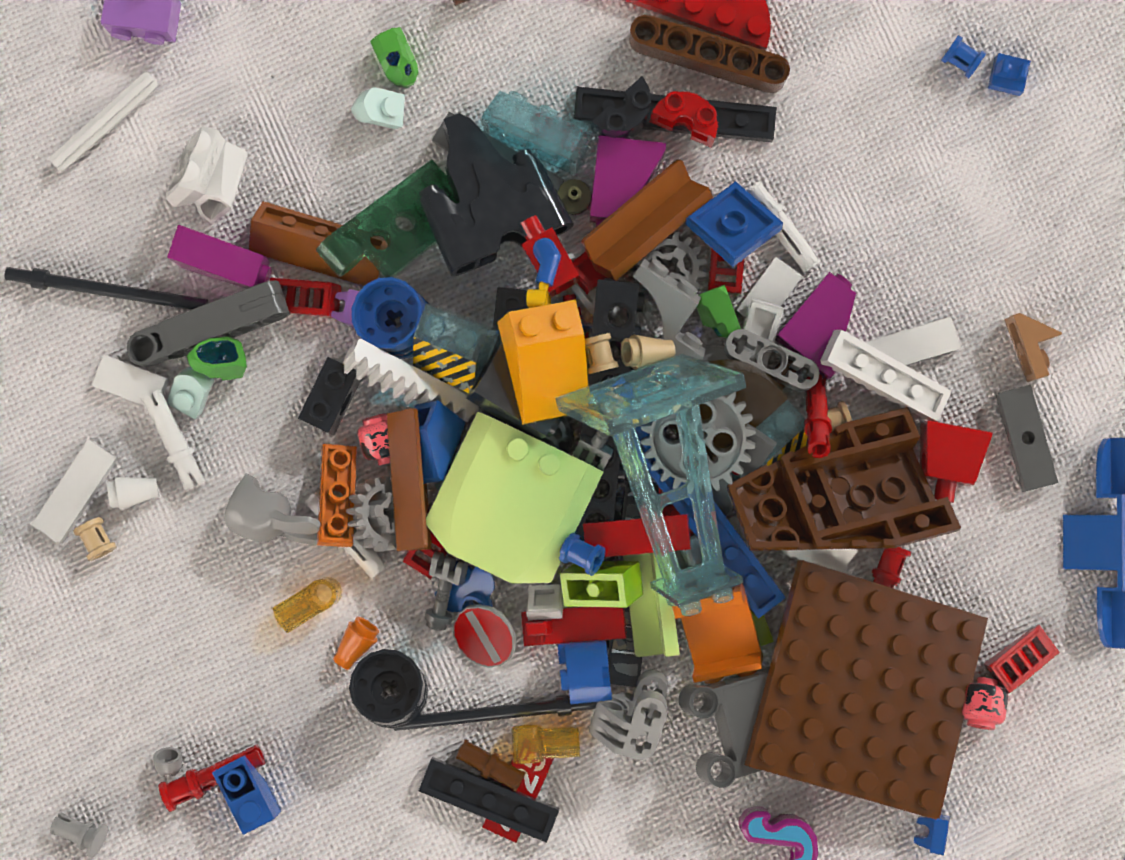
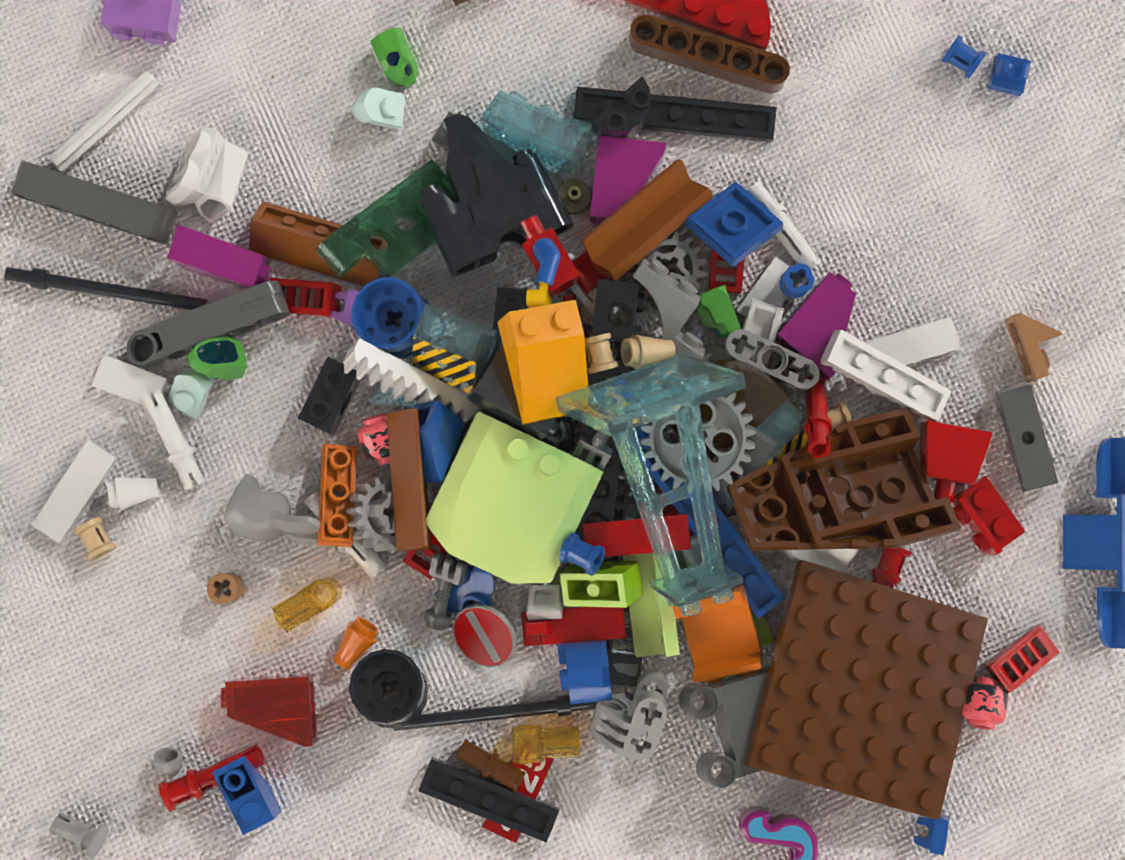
(94, 202): none -> dark grey beam
(214, 589): none -> medium nougat bush
(274, 705): none -> clear red slope
(689, 111): red cylinder -> none
(806, 279): none -> blue bush
(987, 516): none -> red bracket

